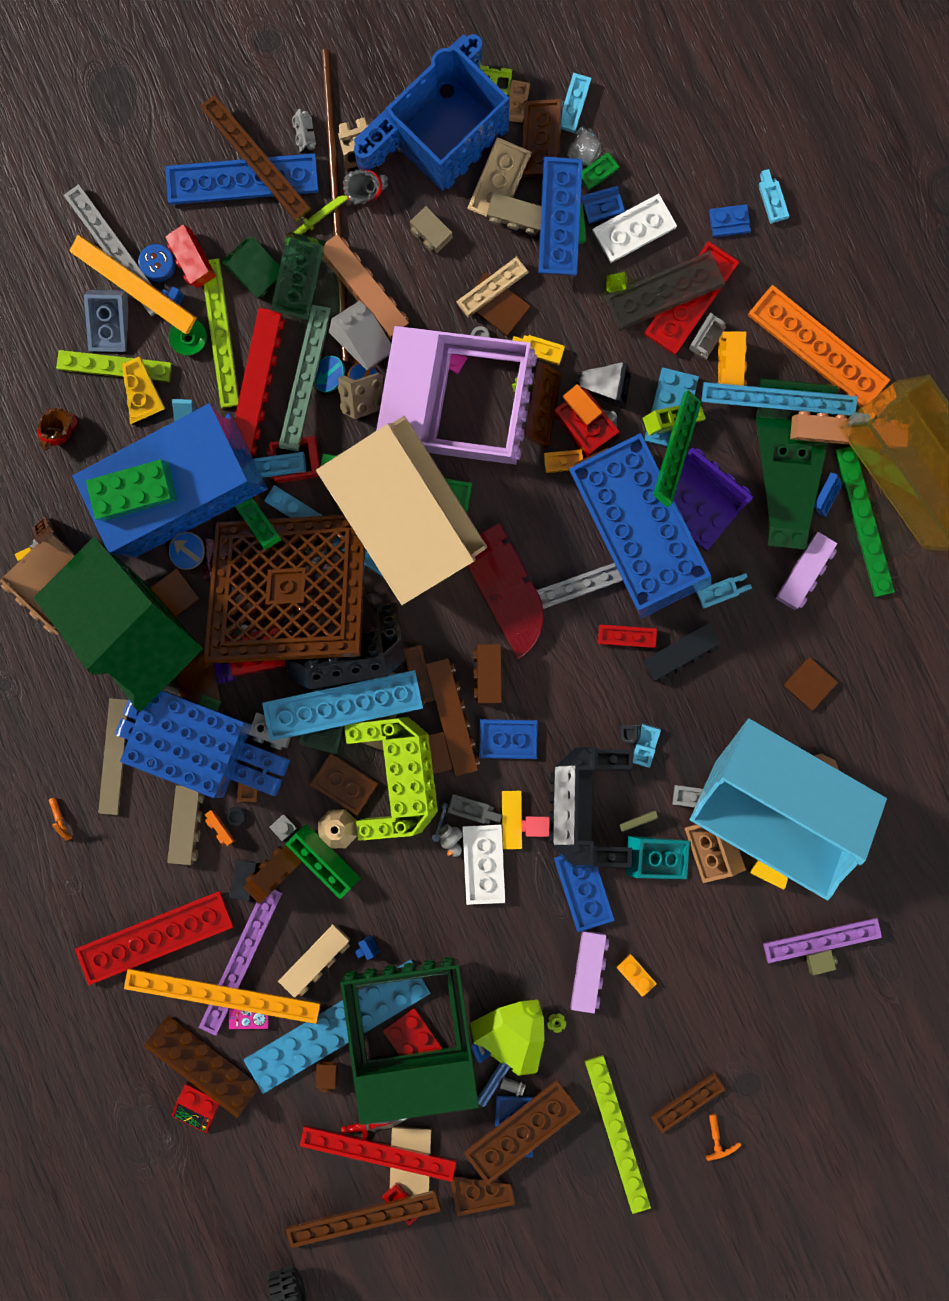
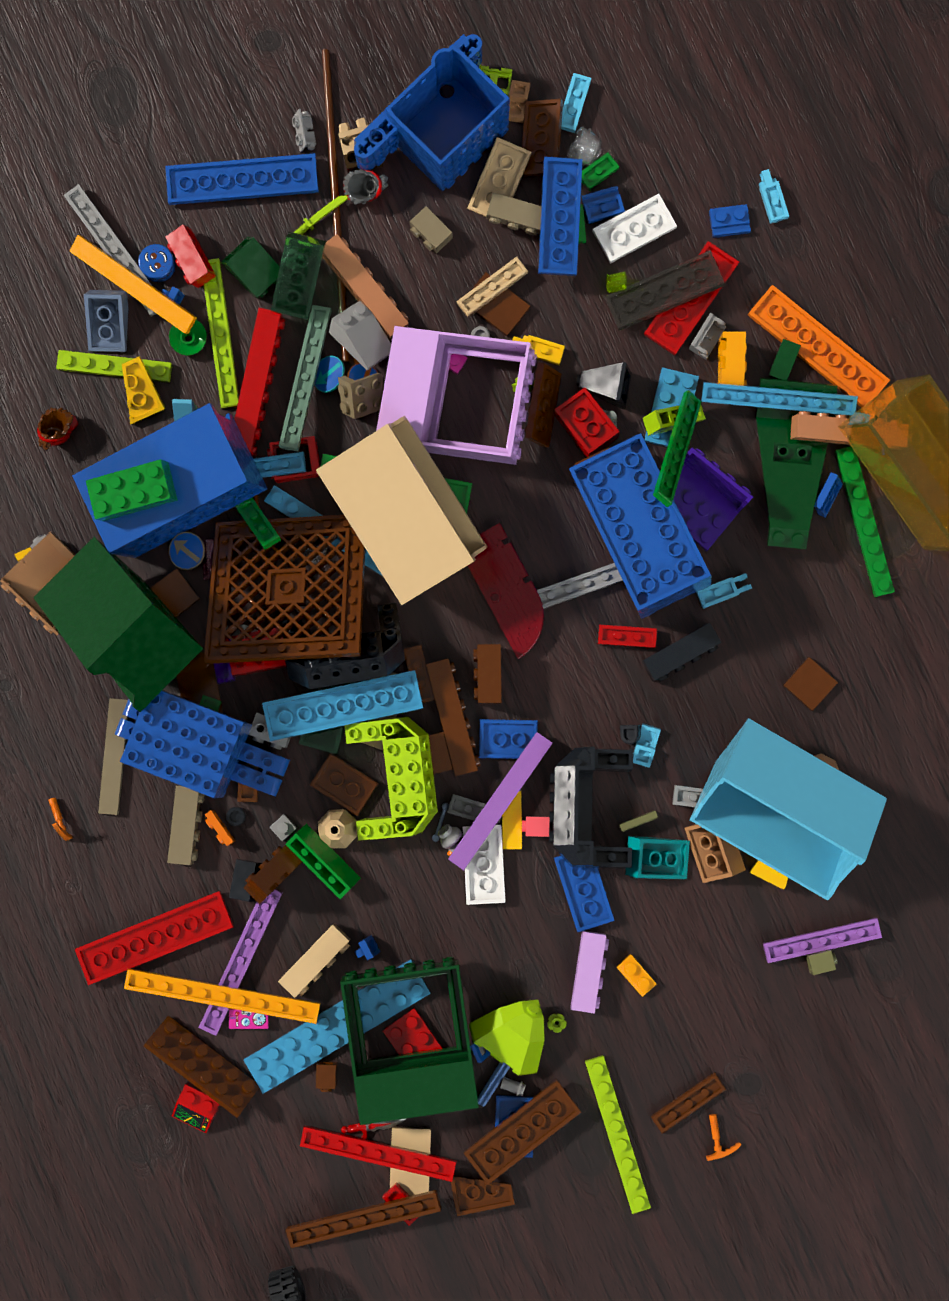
(43, 530): reddish brown tile -> none
(255, 158): reddish brown plate -> none
(500, 801): none -> medium lavender tile
(561, 460): light orange plate -> none
(582, 405): orange tile -> none
(785, 359): none -> dark green tile
(806, 571): lavender brick -> none

